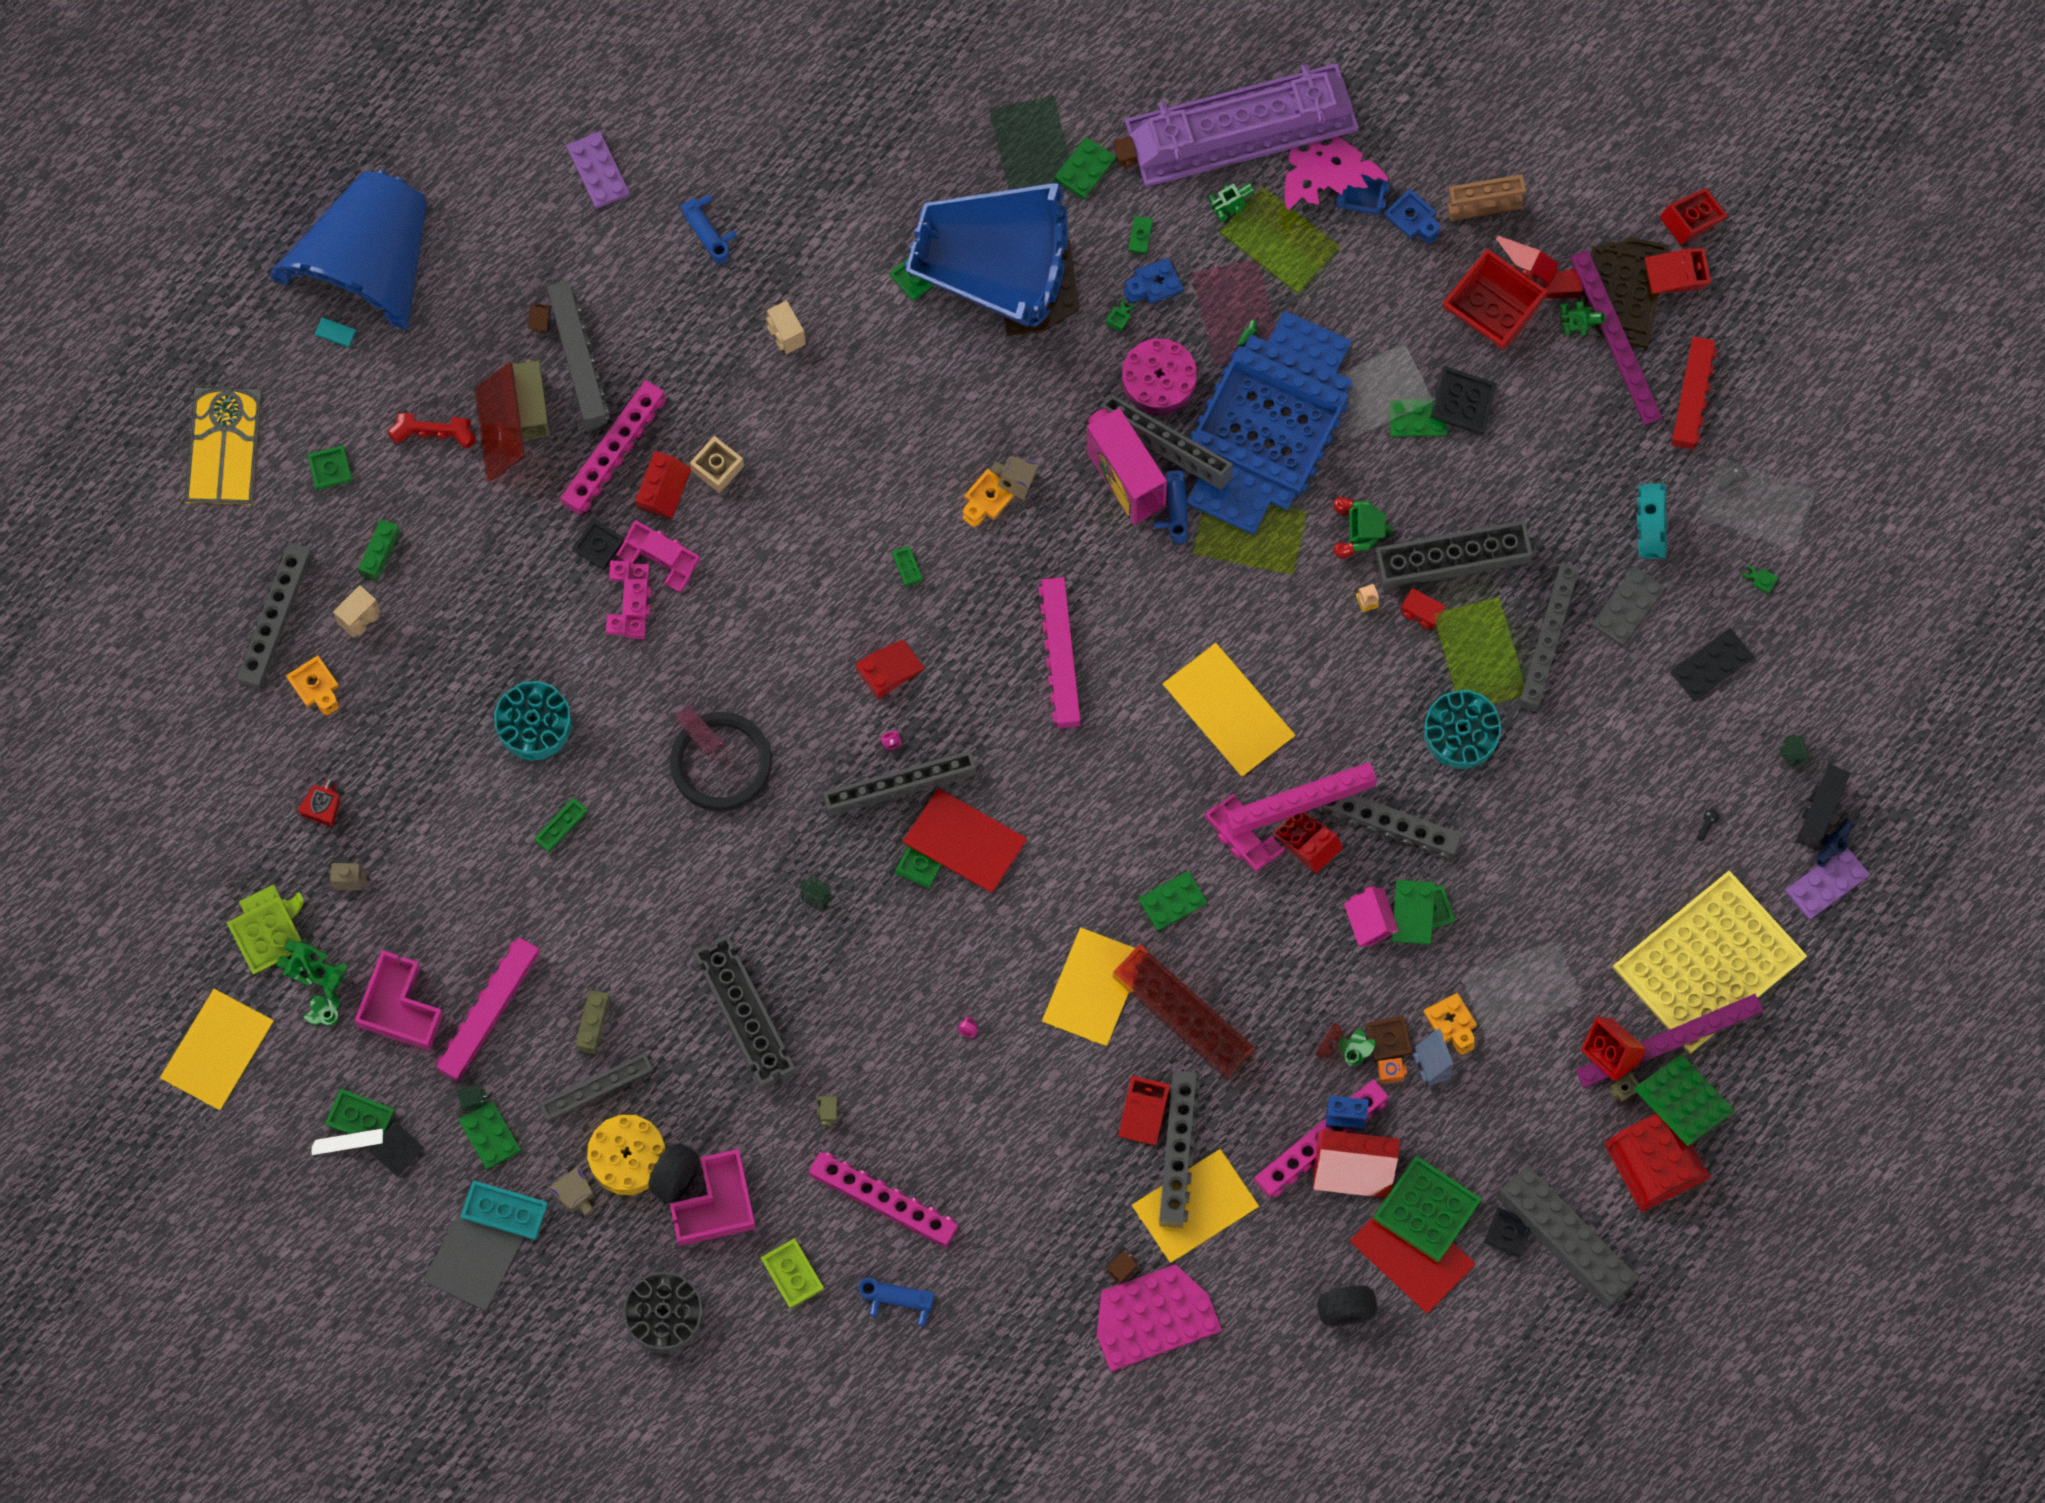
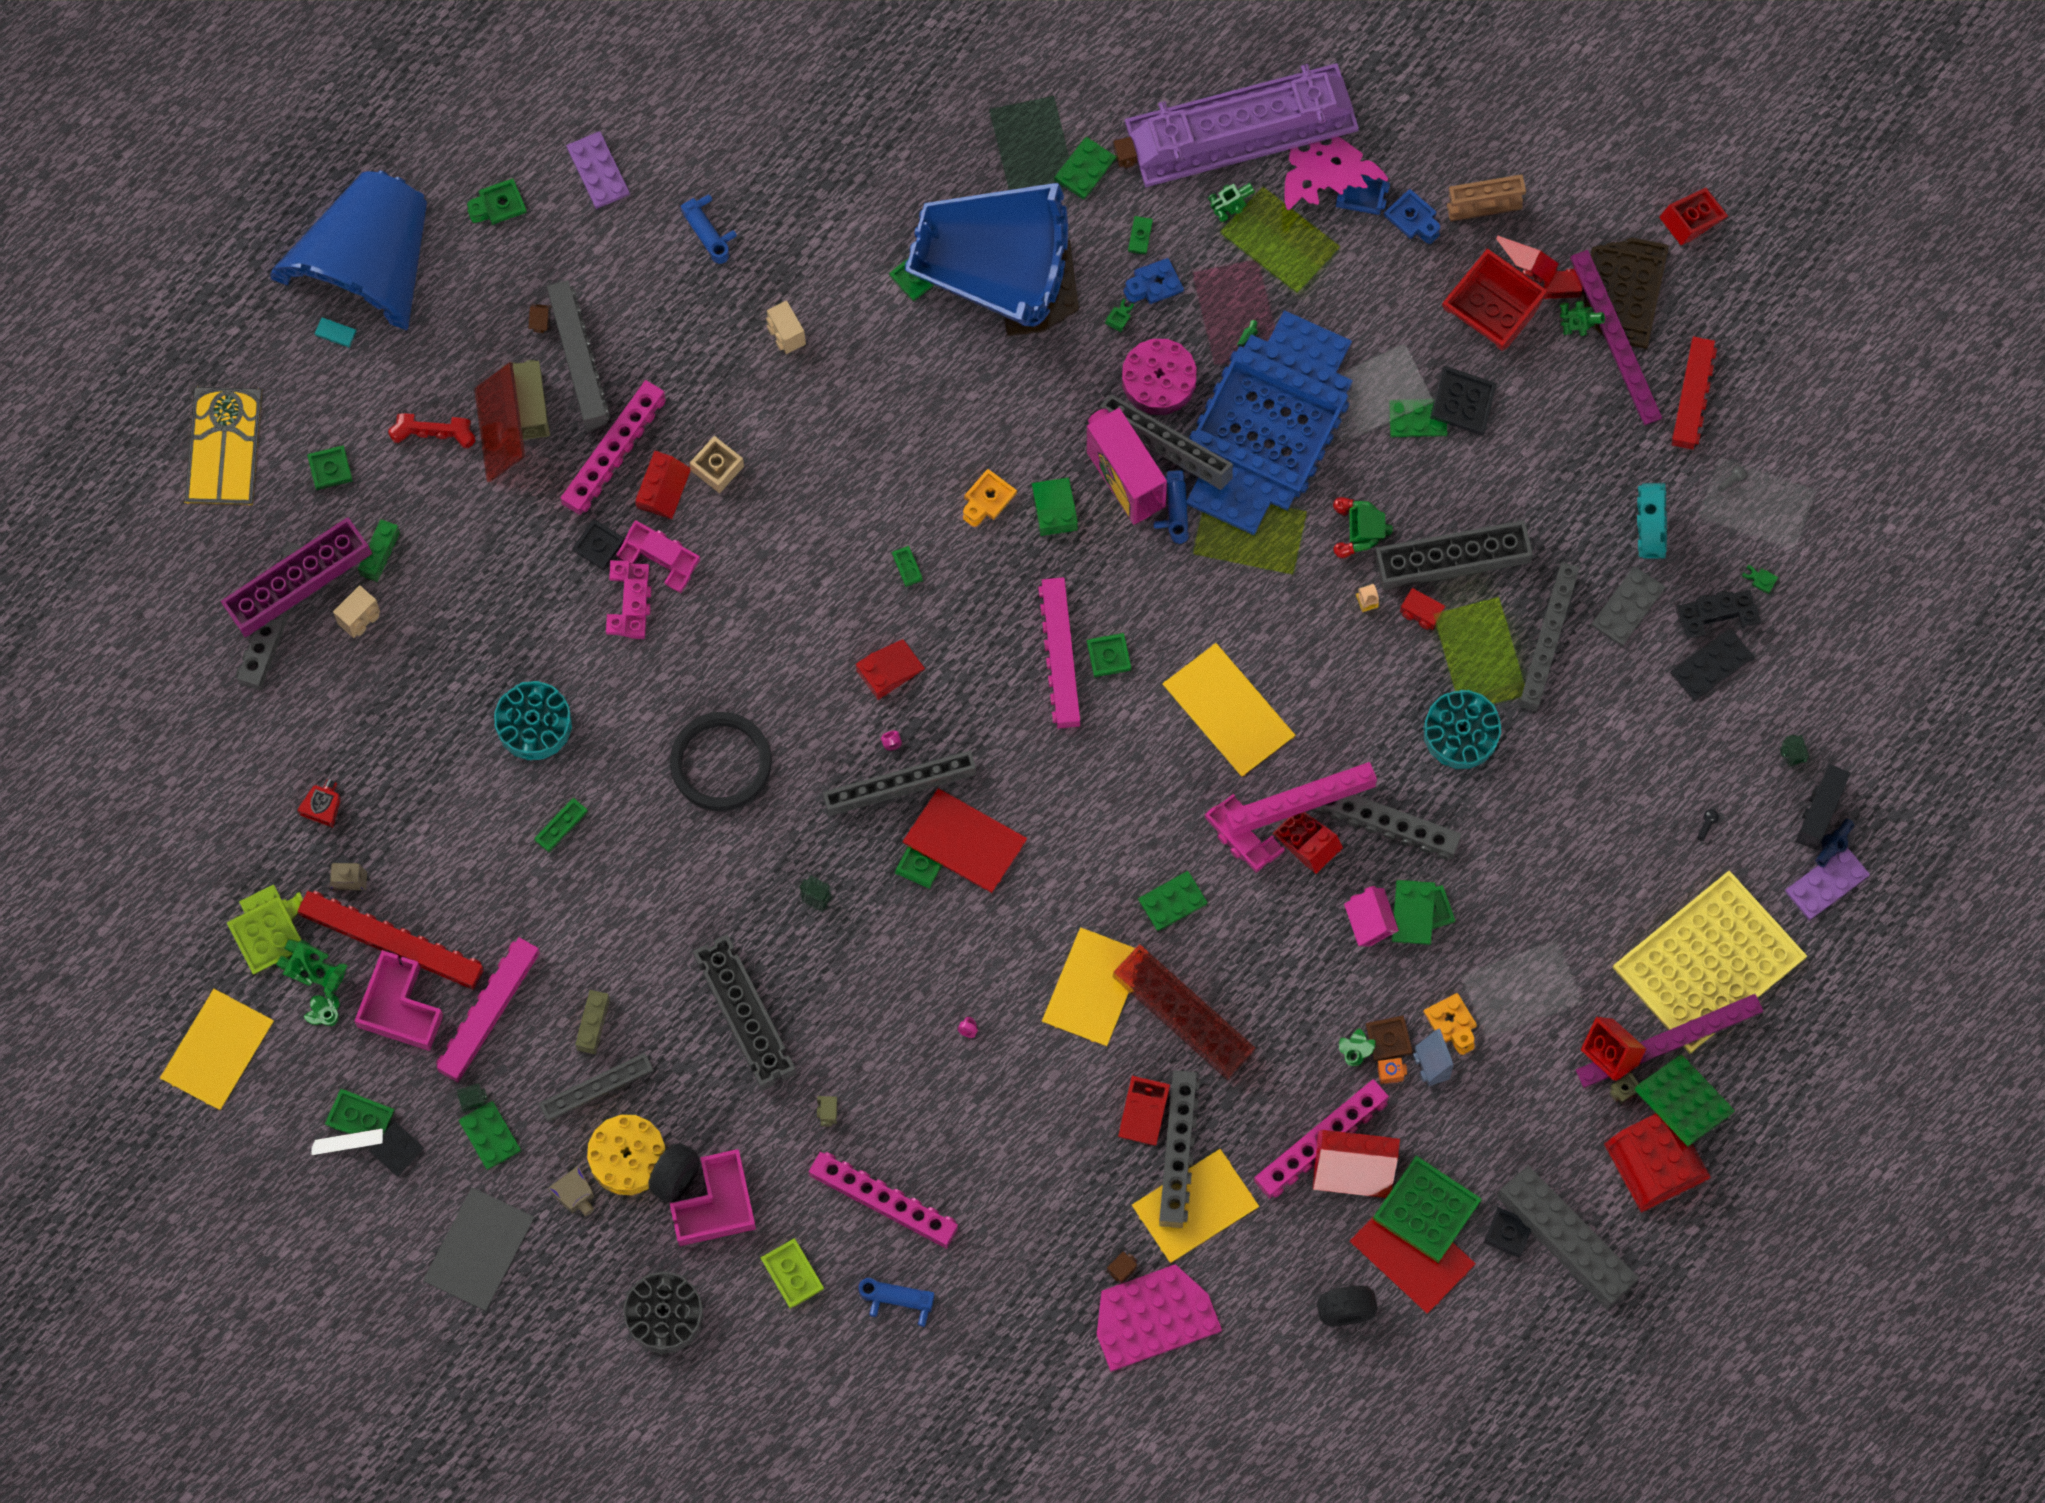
(296, 577): none -> magenta brick
(319, 693): light orange plate -> none
(389, 939): none -> red brick
(487, 204): none -> green plate
(504, 1210): teal plate -> none
(698, 730): clear pink plate -> none
(1015, 475): dark tan torso -> none
(1054, 506): none -> green slope
(1108, 655): none -> green plate
(1334, 1034): clear red plate -> none
(1347, 1113): blue panel -> none
(1678, 271): red slope -> none
(1715, 609): none -> black bracket

